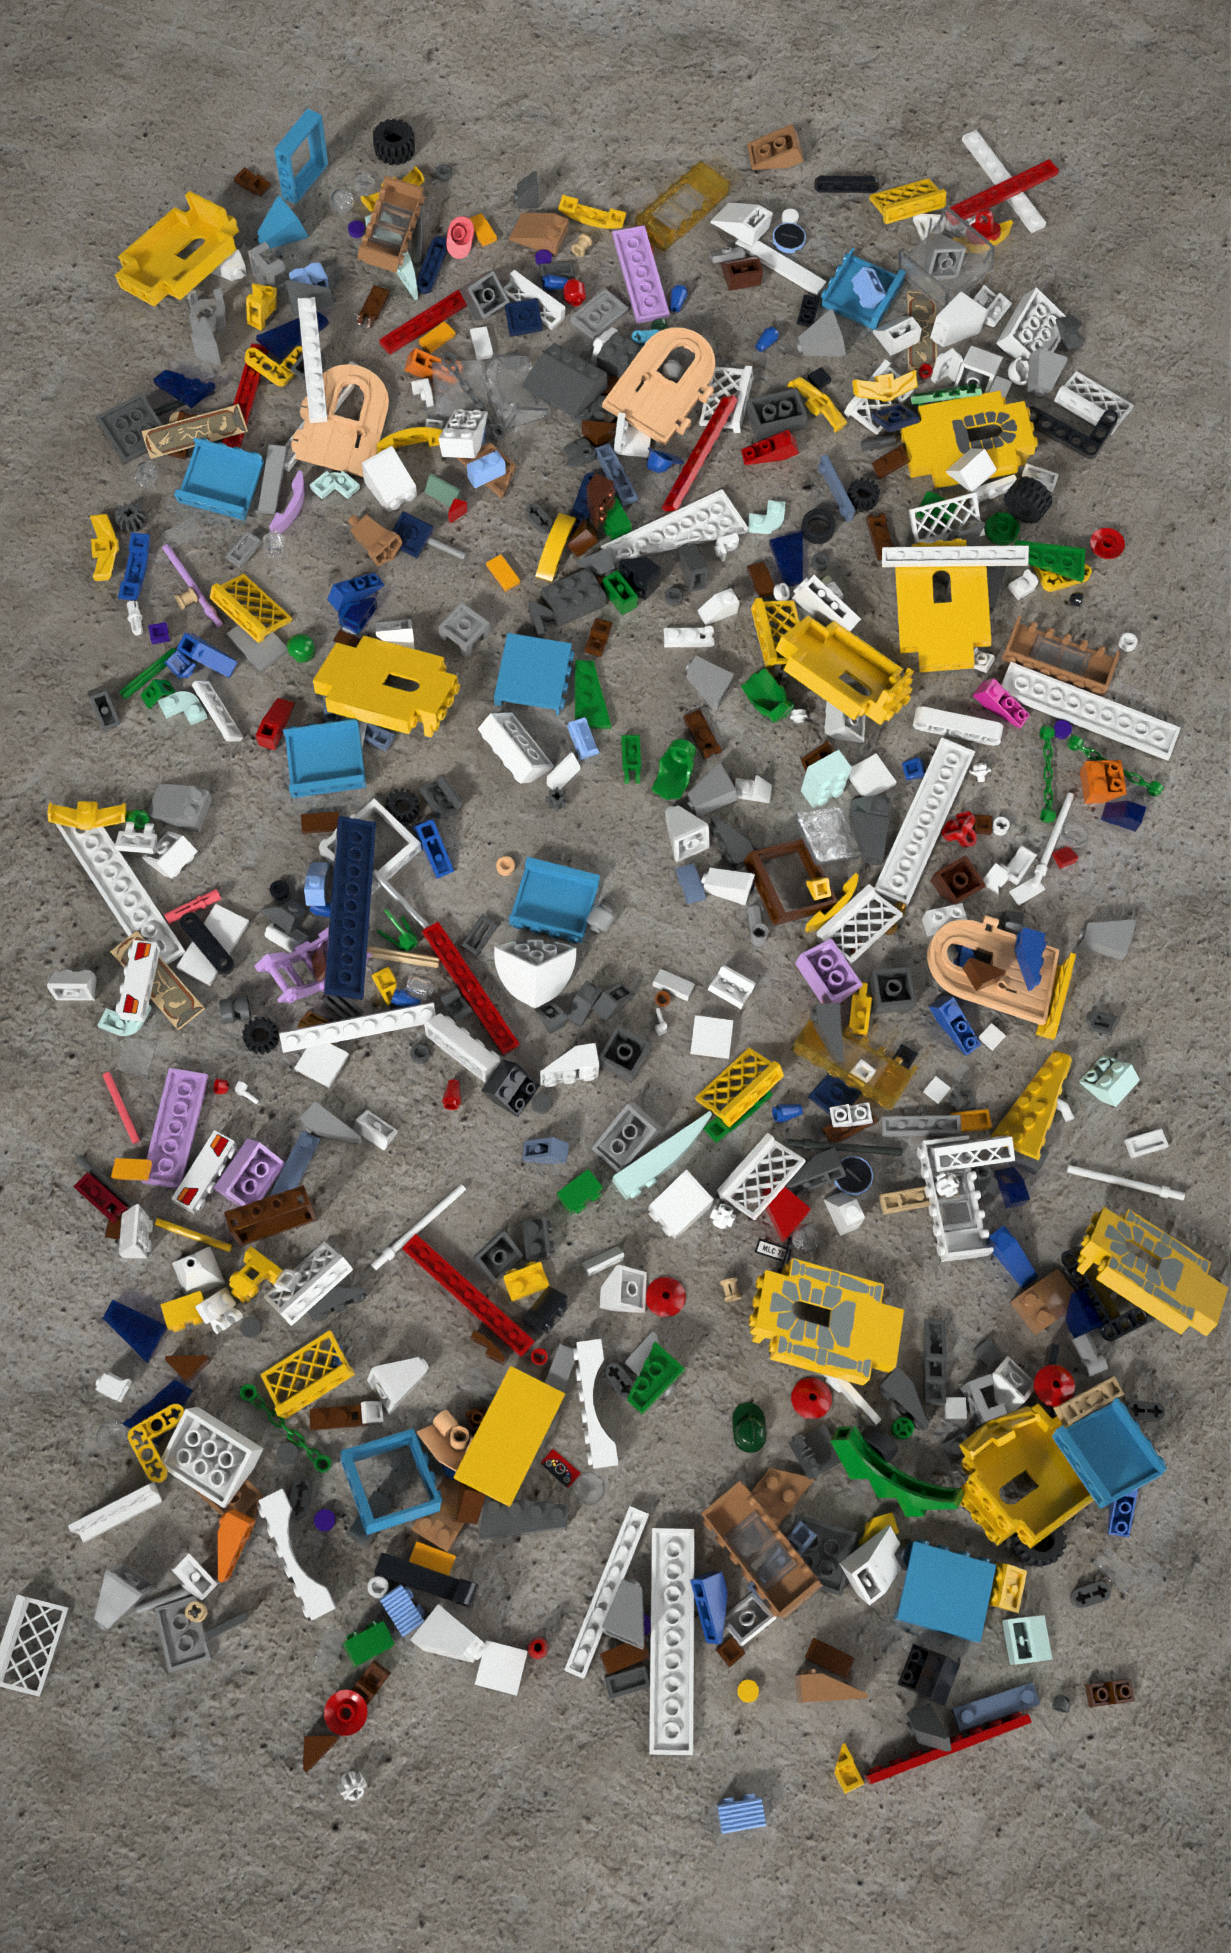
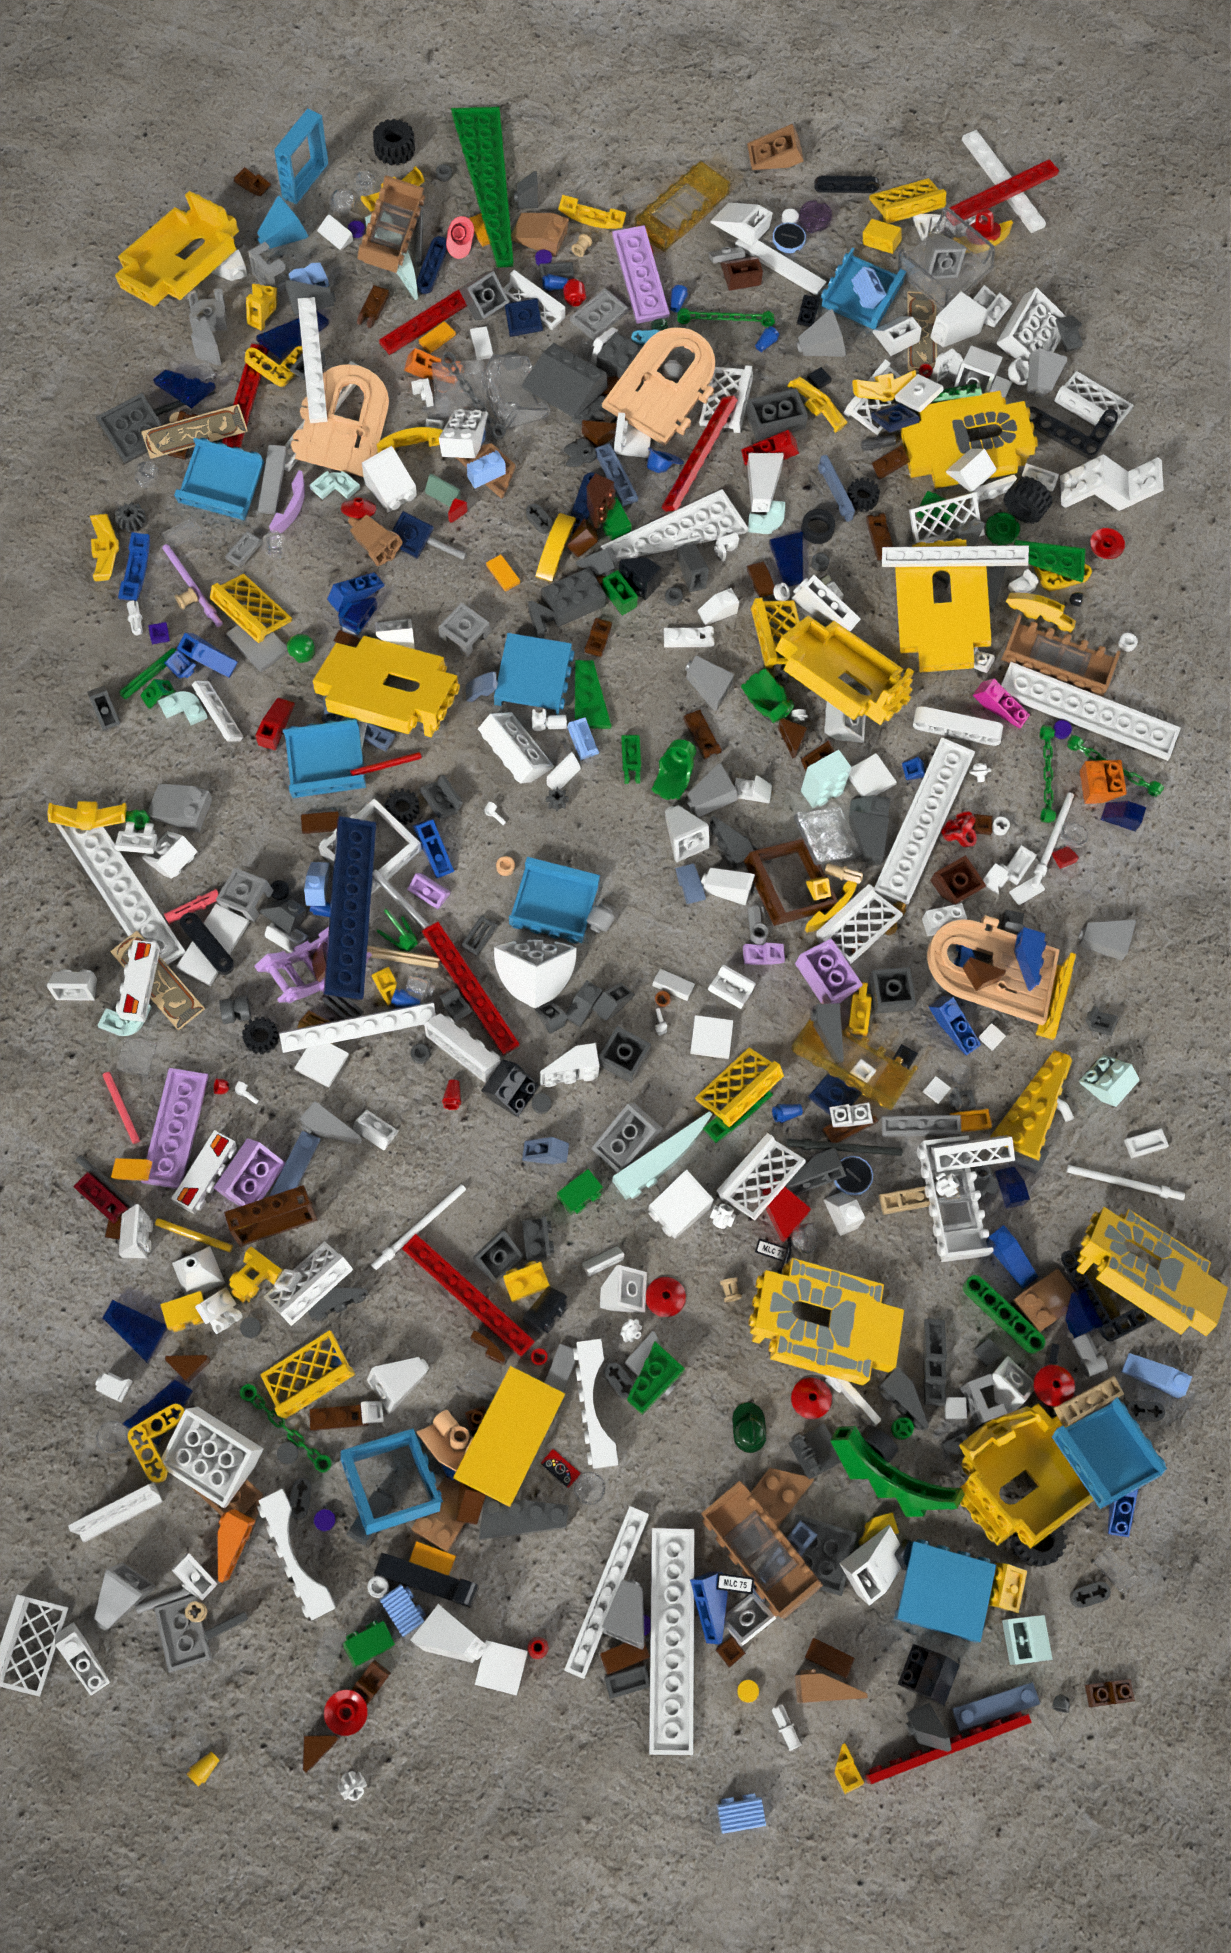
(81, 1658): none -> white slope
(203, 1768): none -> yellow cone
(243, 893): none -> light grey panel
(335, 232): none -> white slope
(358, 508): none -> red dish
(386, 764): none -> red bar
(428, 890): none -> lavender slope
(481, 685): none -> sand blue slope
(483, 152): none -> green wing
(490, 811): none -> white hand
(540, 722): none -> white bar
(631, 1330): none -> white plant
(684, 317): none -> green piece
(735, 1583): none -> sticker
(763, 478): none -> white slope
(763, 954): none -> lavender slope
(786, 1727): none -> white axle
(792, 735): none -> reddish brown slope
(815, 224): none -> clear purple plate
(843, 873): none -> tan axle
(882, 236): none -> yellow brick
(919, 393): none -> white plate
(1008, 1324): none -> green beam
(1035, 605): none -> yellow slope
(1111, 482): none -> white bracket
(1157, 1375): none -> light blue slope

